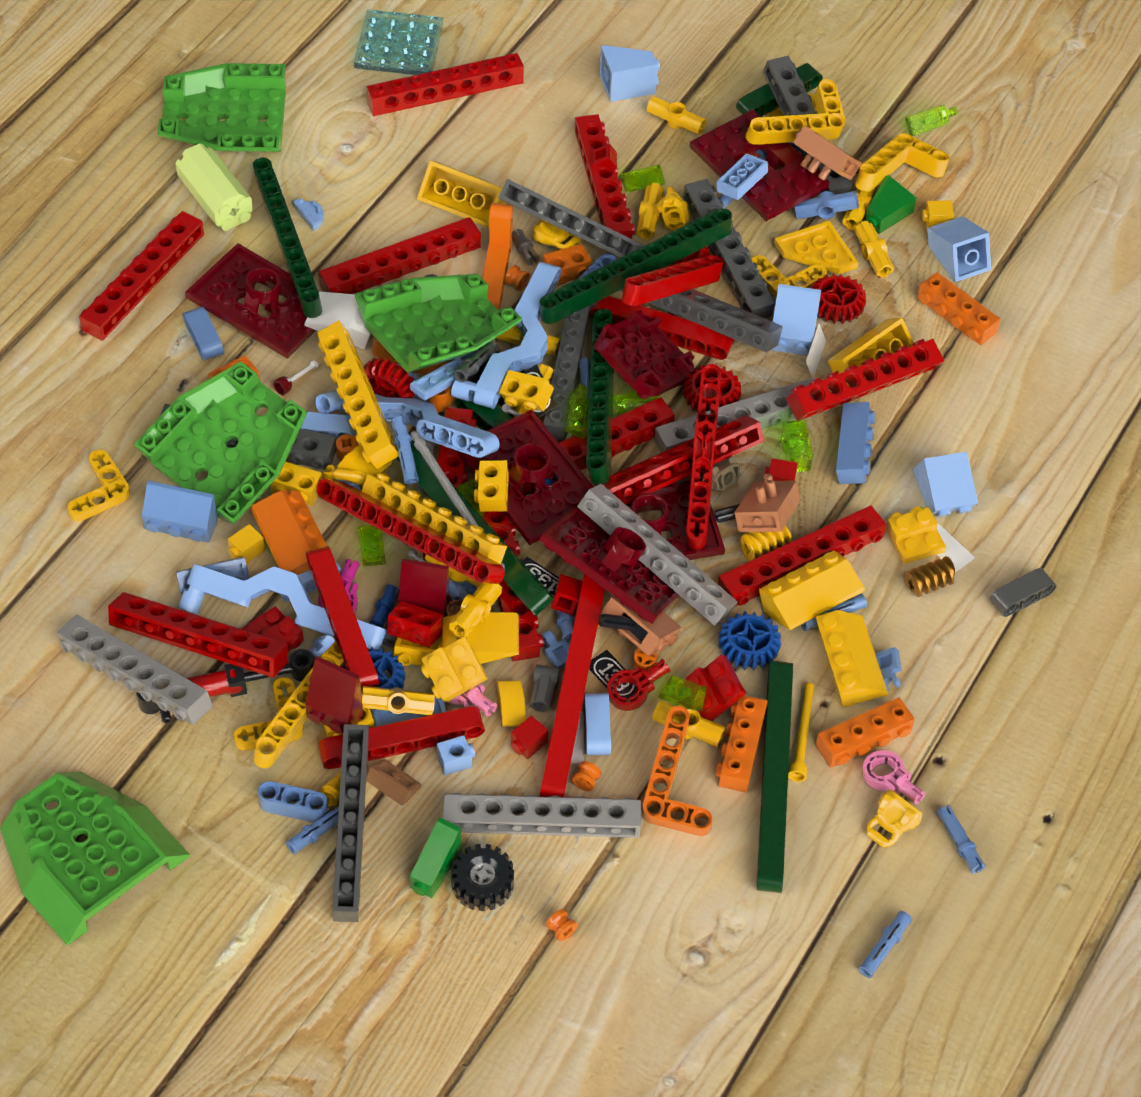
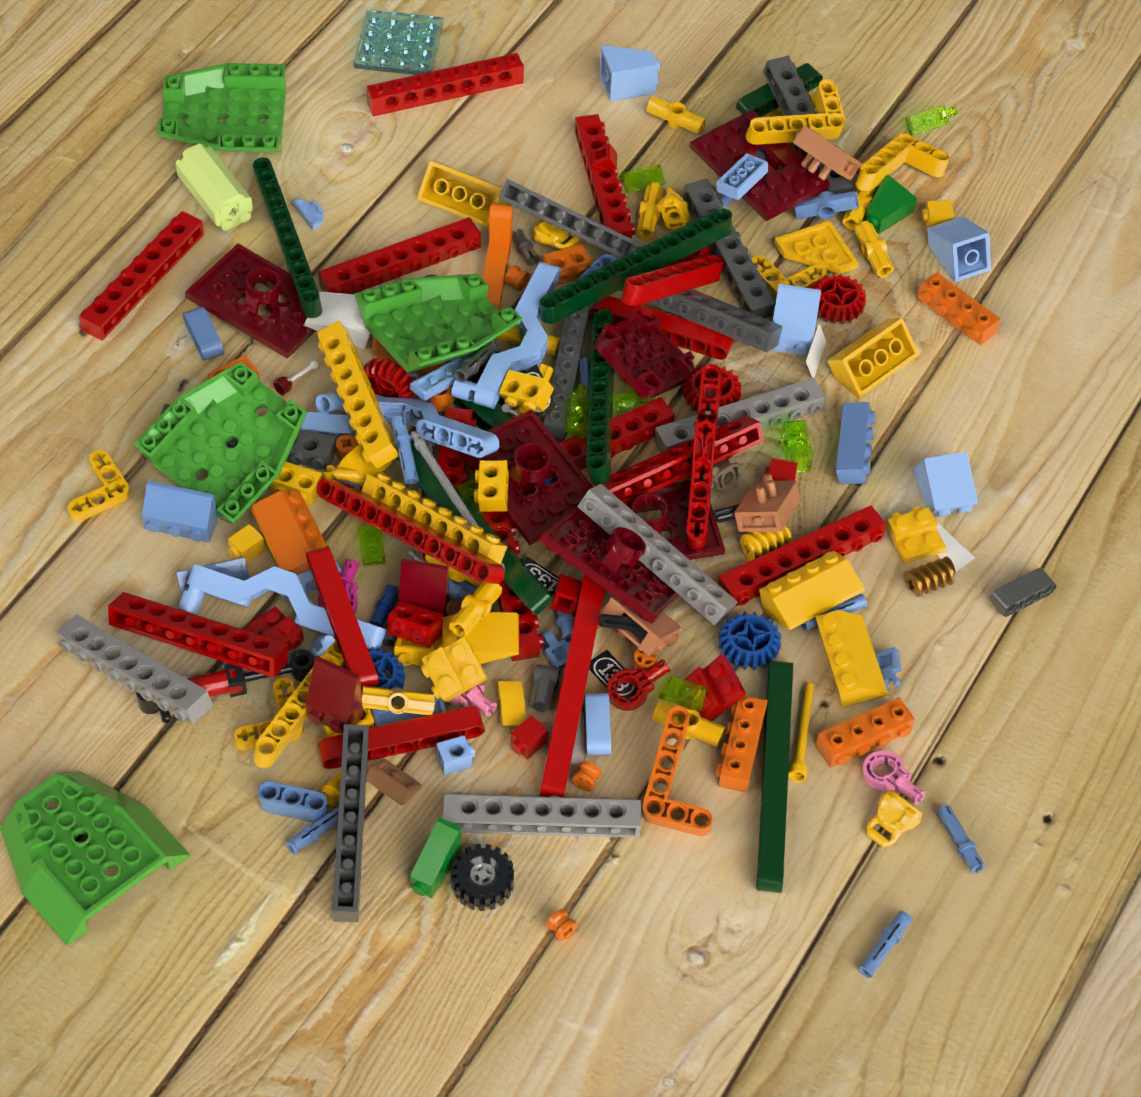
(805, 406): red brick -> none

